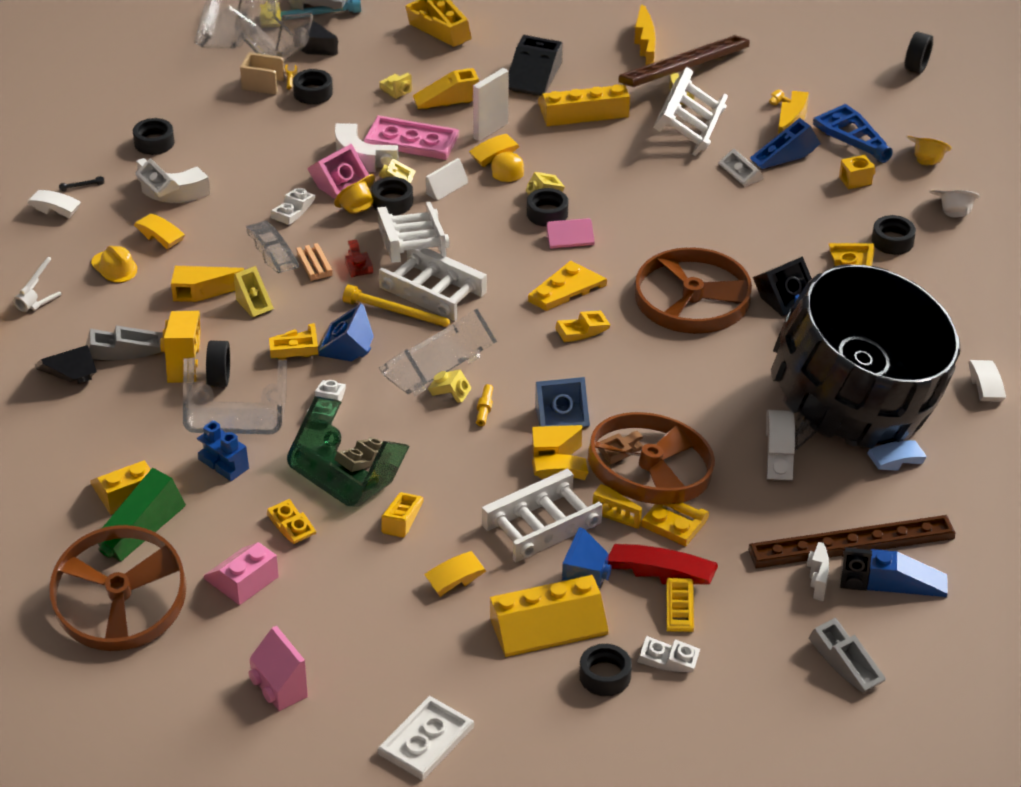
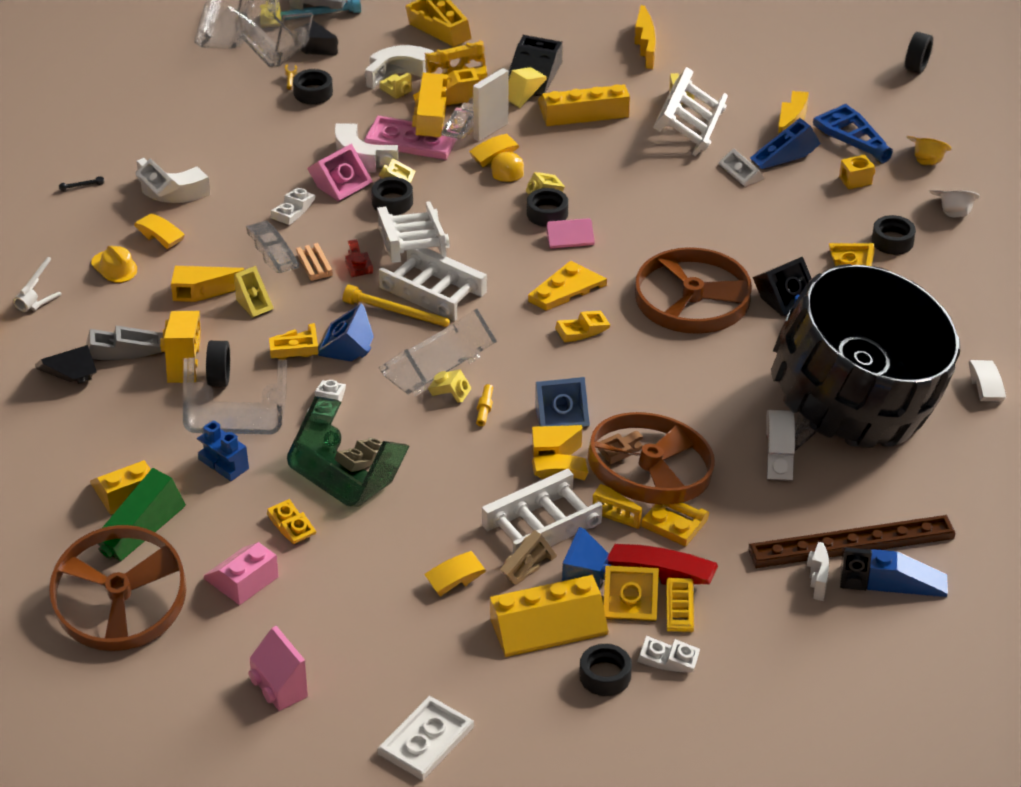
(47, 200): white slope -> none
(151, 127): black tyre -> none
(261, 73): tan piece -> none
(356, 196): yellow piece -> none
(395, 60): none -> white arch
(399, 517): yellow slope -> none
(431, 106): none -> yellow wedge
(446, 180): white slope -> none
(461, 122): none -> clear slope
(464, 53): none -> yellow piece
(523, 85): none -> light yellow slope
(526, 558): none -> tan wing
(631, 593): none -> yellow slope
(681, 61): reddish brown tile -> none
(778, 96): yellow hand -> none
(846, 655): light grey slope -> none
(893, 454): light blue slope -> none

